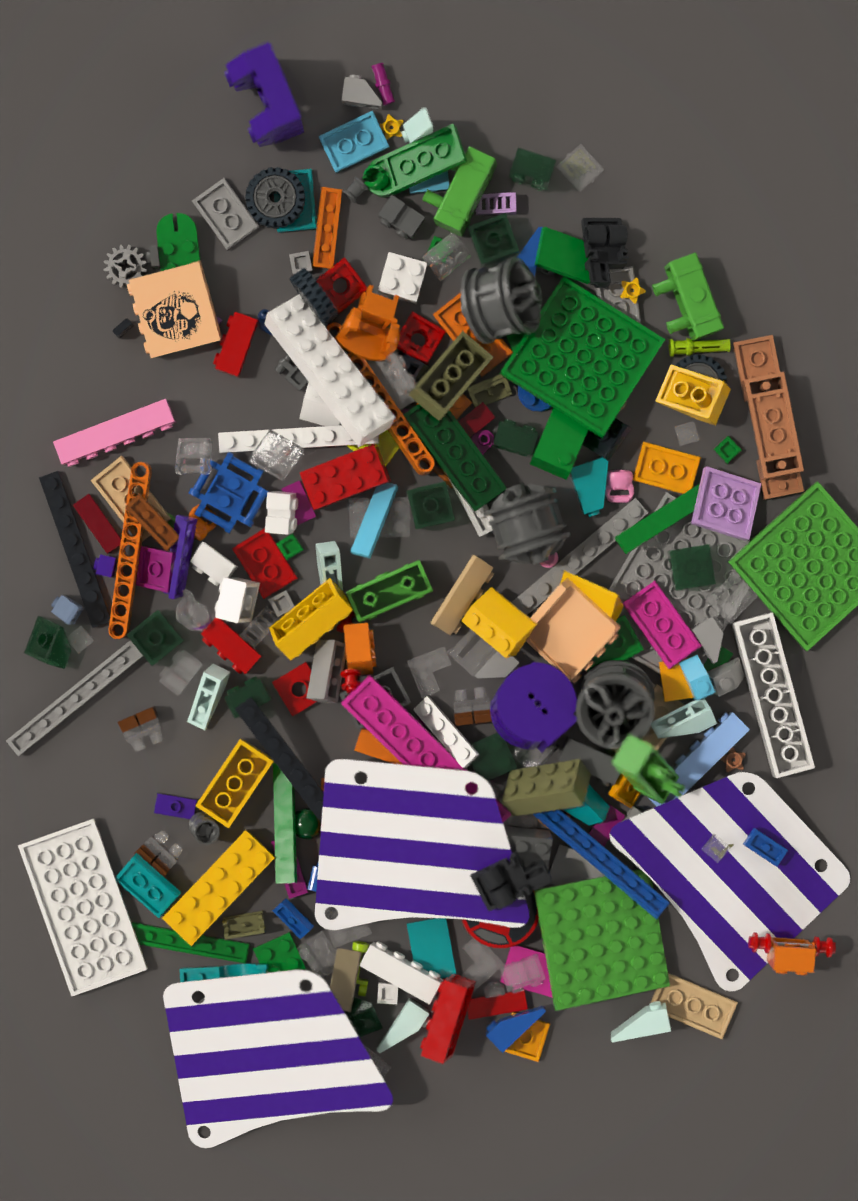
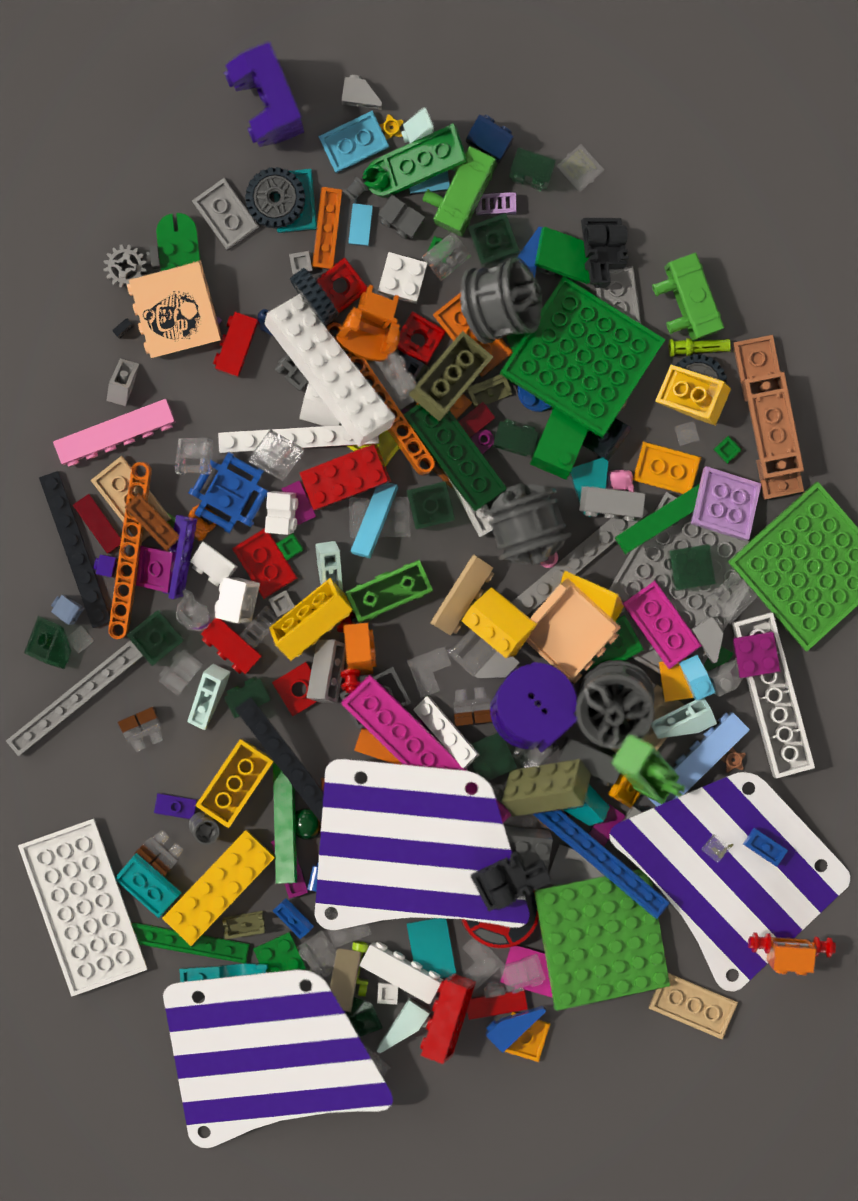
(122, 382): none -> light grey slope
(360, 224): none -> medium azure tile
(383, 83): magenta pin -> none
(490, 137): none -> dark blue slope
(612, 503): none -> light grey brick
(634, 284): yellow plate -> none
(648, 1021): light aqua slope -> none
(756, 654): none -> magenta plate

